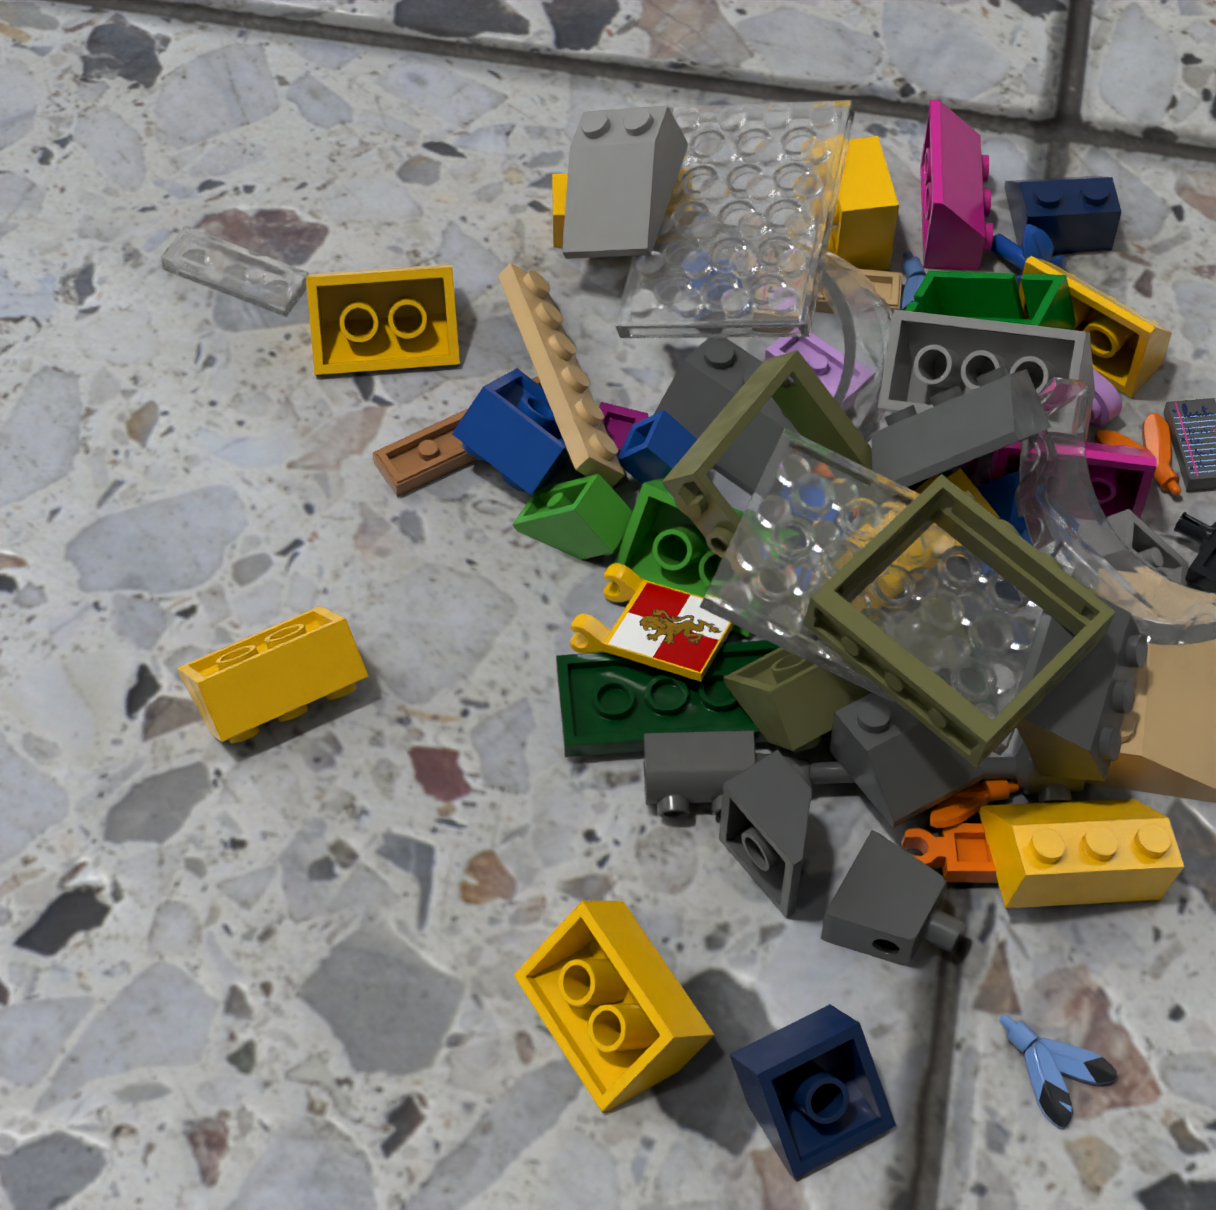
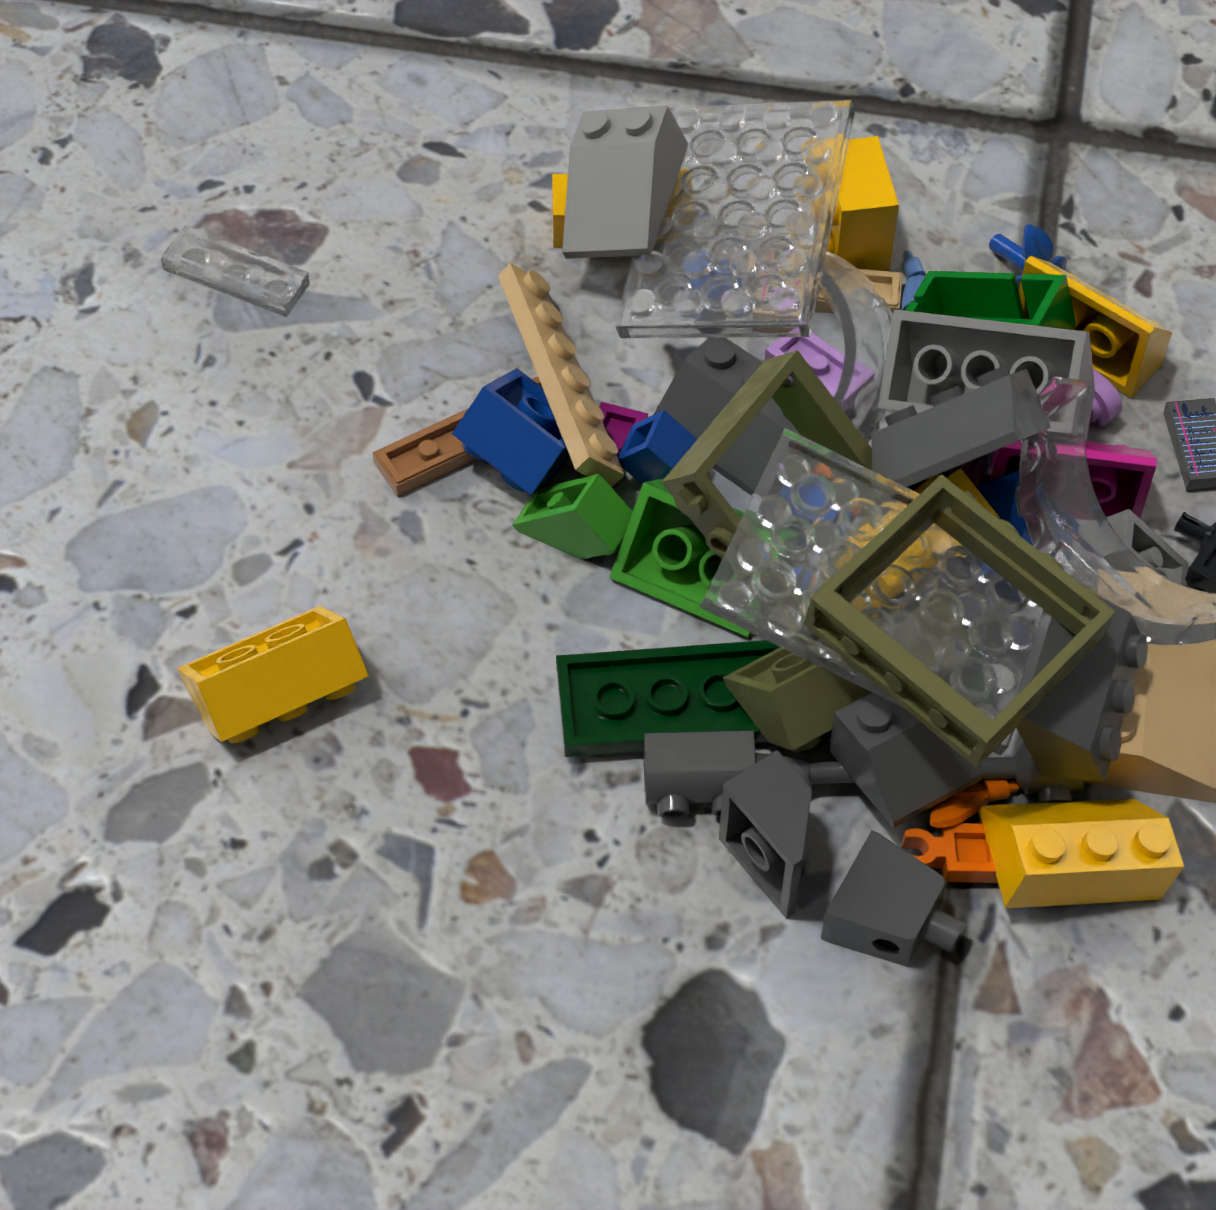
(383, 319): yellow slope -> none
(612, 1003): yellow slope -> none
(656, 627): flag -> none
(814, 1089): dark blue slope -> none
(953, 193): dark pink slope -> none
(1048, 1062): medium blue piece -> none
(1072, 211): dark blue slope -> none
(1157, 440): orange piece -> none

